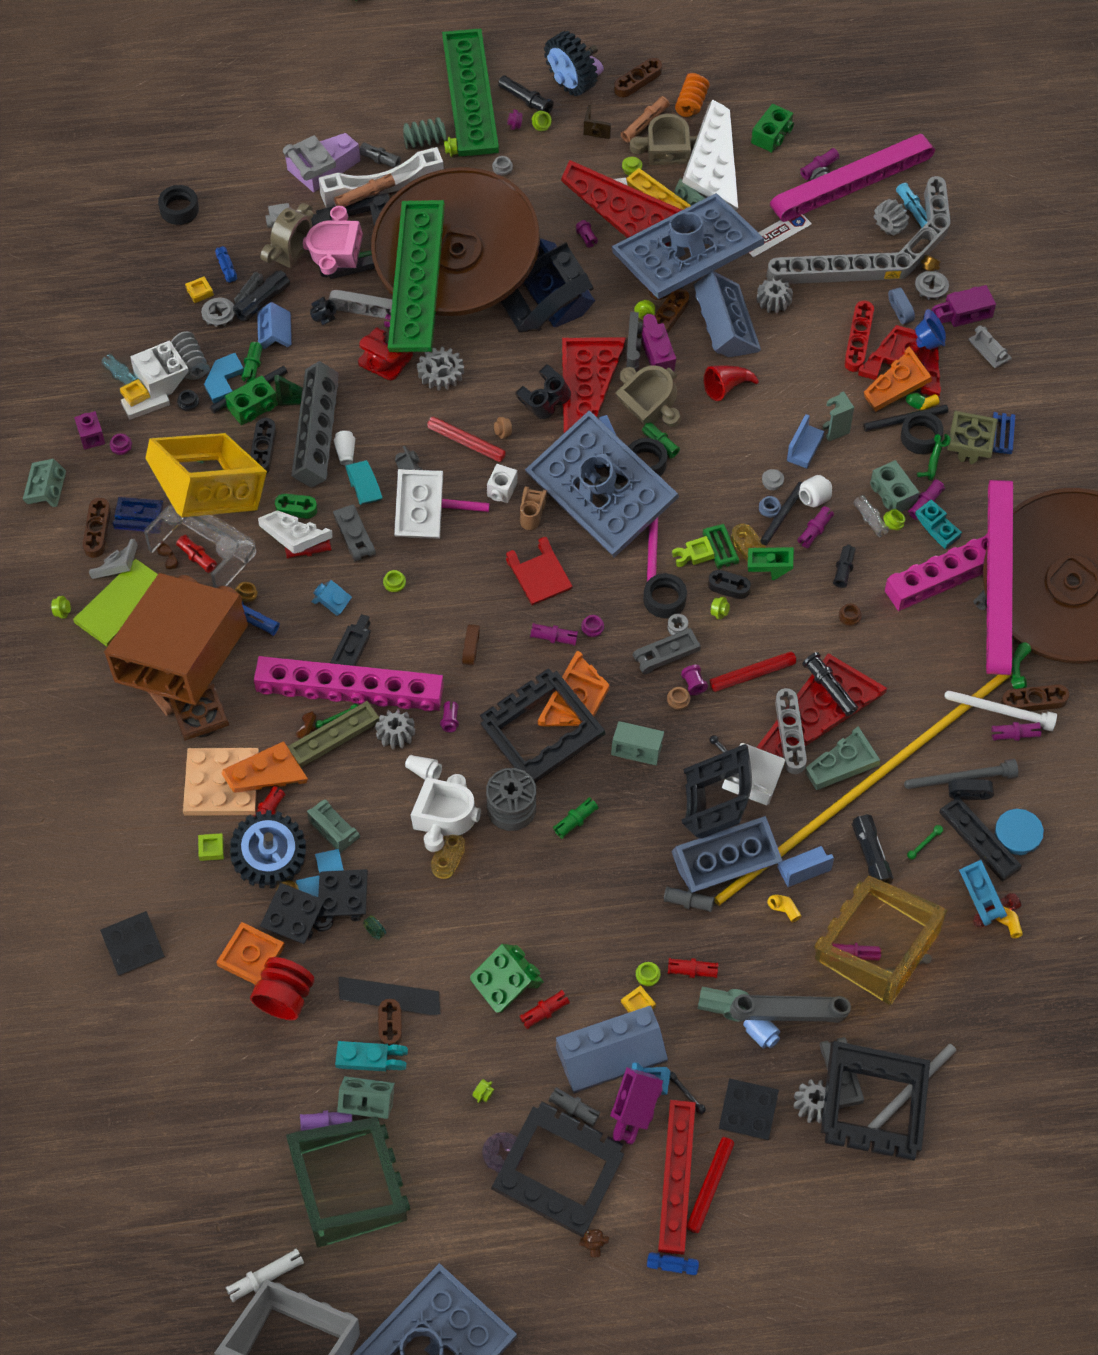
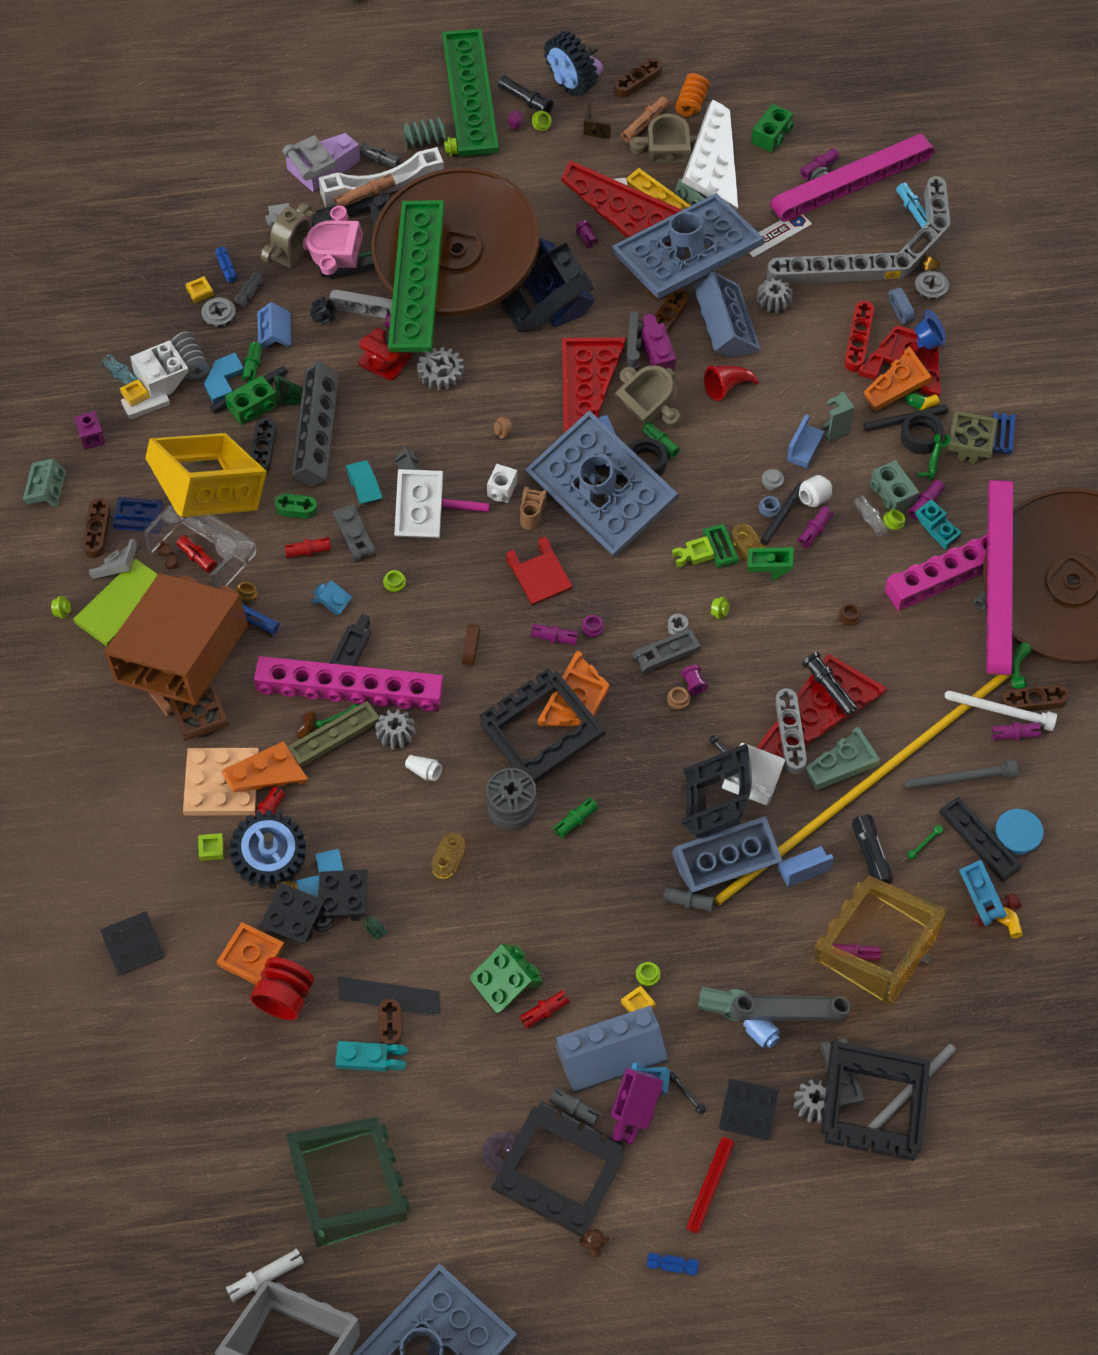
(120, 444): magenta plate -> none
(177, 192): black tyre -> none
(188, 400): black plate -> none
(272, 286): black axle -> none
(291, 533): white wing -> none
(312, 1121): medium lavender pin -> none
(332, 826): sand green hinge -> none
(345, 444): white cone -> none
(365, 1097): sand green brick -> none
(444, 810): white piece -> none
(449, 722): magenta pin -> none
(466, 439): red axle -> none
(483, 1091): lime plate -> none
(502, 165): light grey plate -> none
(543, 401): black piece -> none
(631, 164): lime plate -> none
(637, 743): sand green hinge -> none
(645, 307): lime plate -> none
(652, 549): dark pink bar -> none
(669, 581): black tyre -> none
(676, 1177): red plate -> none
(692, 968): red pin -> none
(729, 584): black beam -> none
(752, 671): red axle -> none
(785, 905): yellow arm -> none
(844, 566): black axle -> none
(891, 217): light grey gear -> none
(966, 306): magenta brick -> none
(971, 789): black beam -> none
(989, 347): light grey hinge -> none

